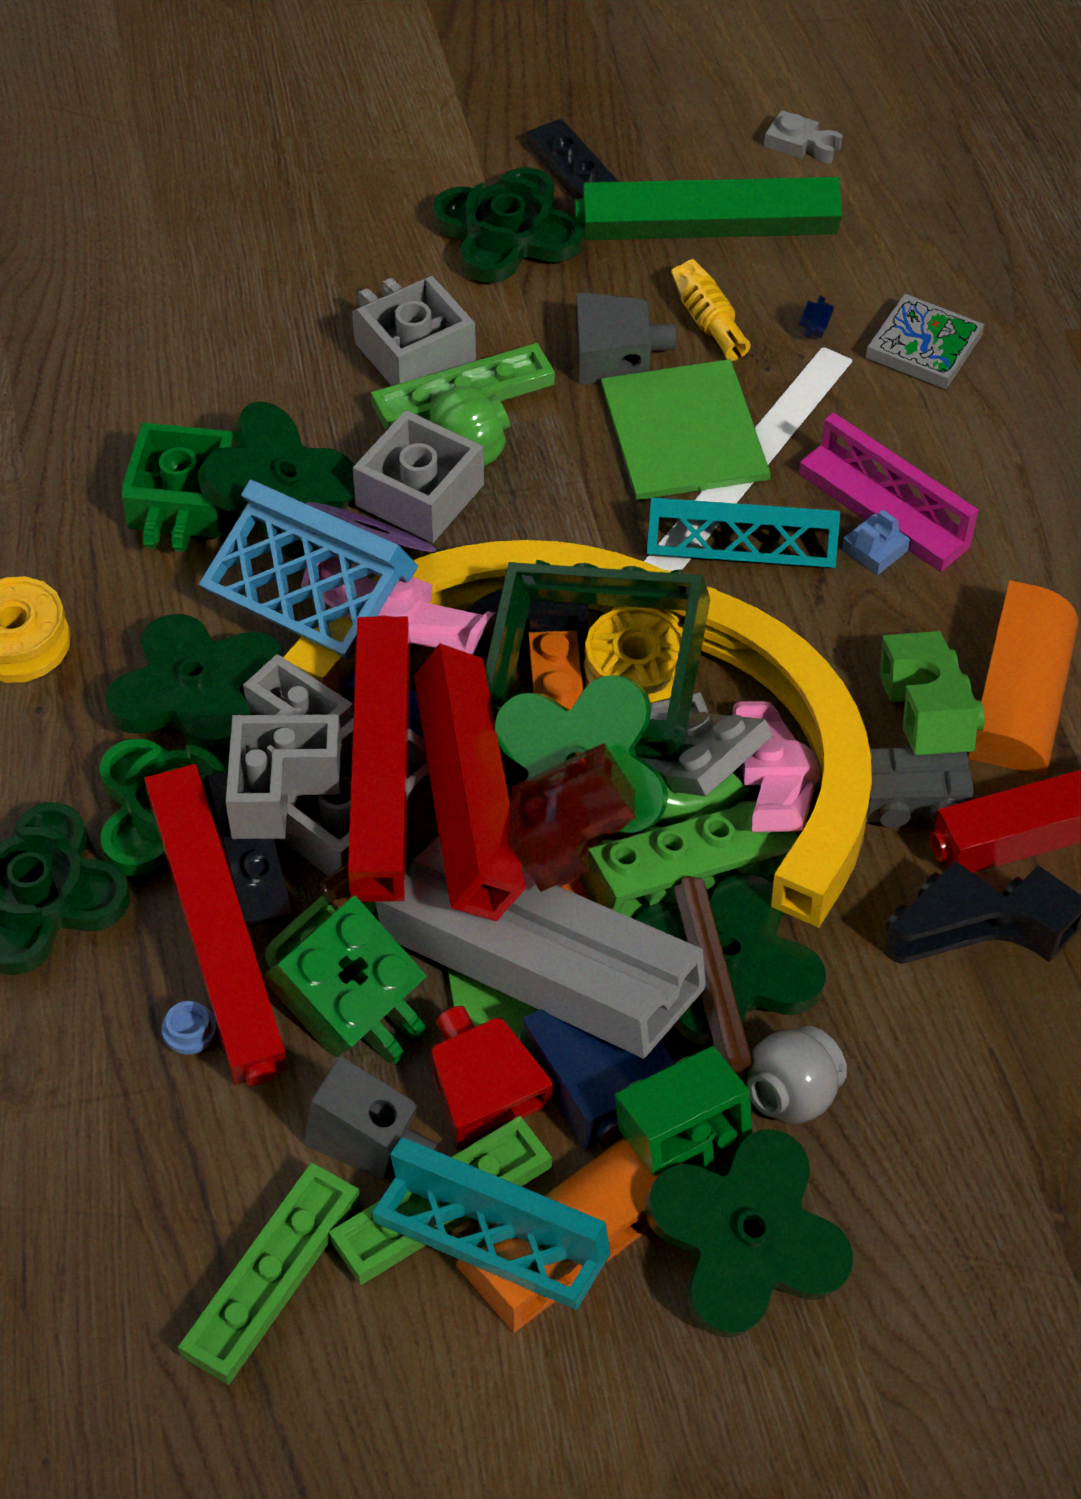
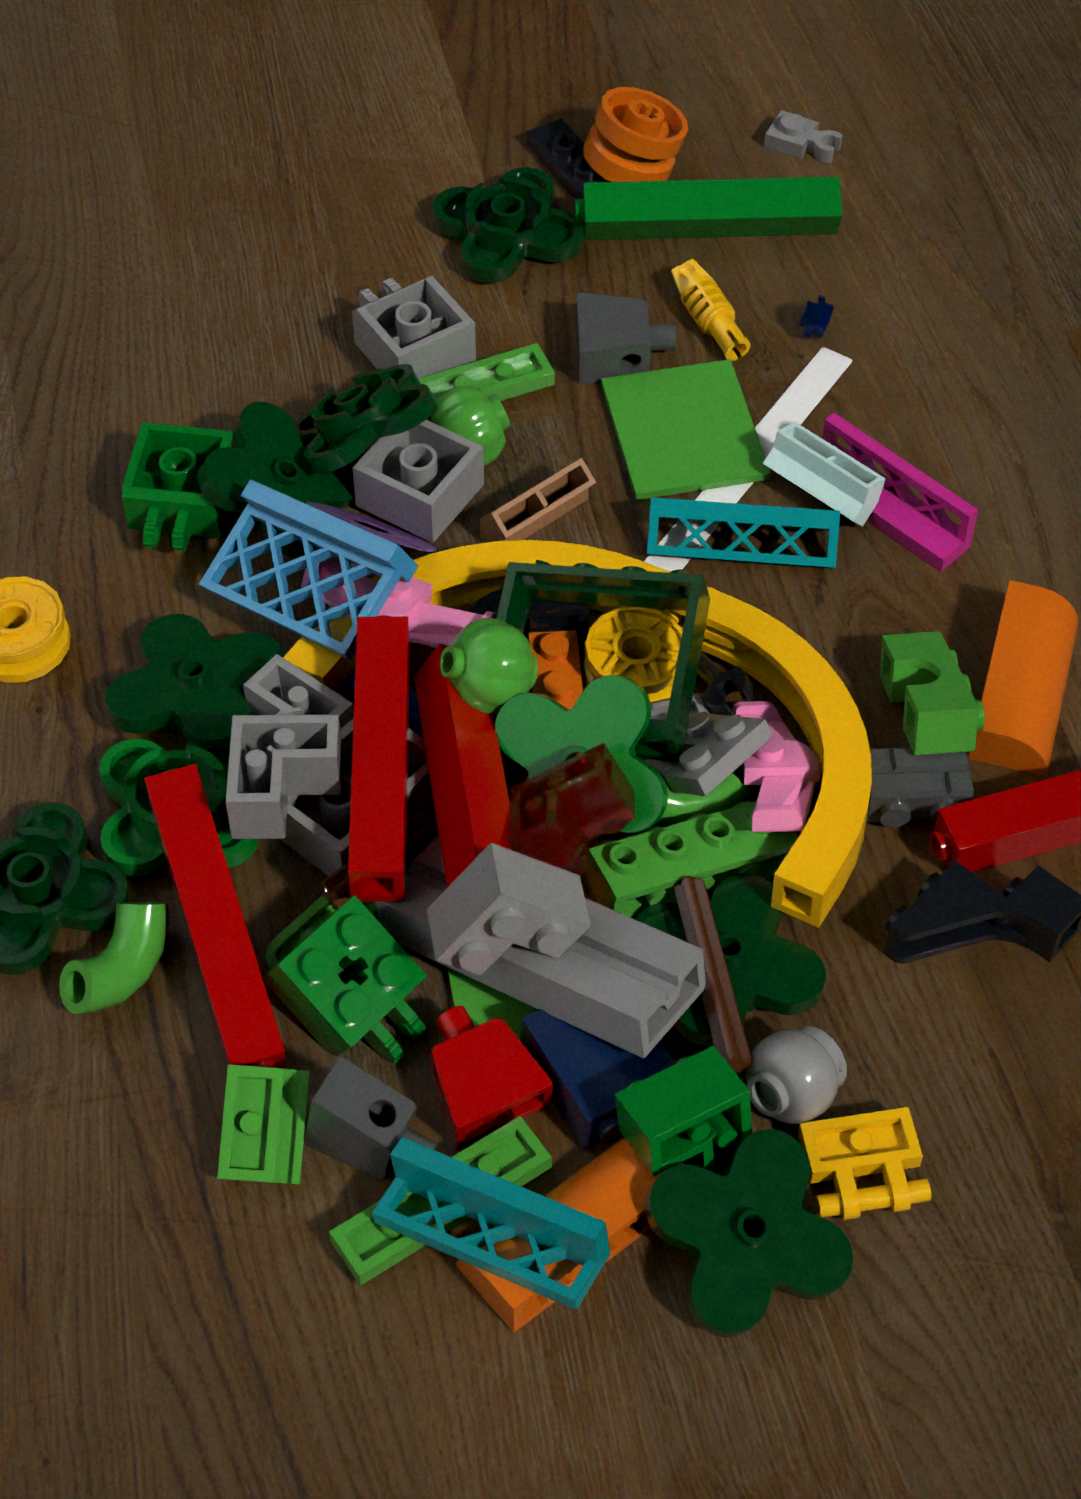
(122, 965): none -> bright green cylinder
(188, 1027): medium blue plate -> none
(251, 863): black plate -> none
(263, 1124): none -> bright green plate
(268, 1274): bright green plate -> none
(376, 407): none -> dark green plant
(489, 664): none -> bright green plant
(506, 902): none -> light grey brick
(534, 501): none -> medium nougat piece
(635, 136): none -> orange wheel
(722, 684): none -> black bar
(825, 472): none -> light aqua piece
(860, 1147): none -> yellow plate
(876, 542): medium blue tile -> none
(925, 341): light grey tile -> none

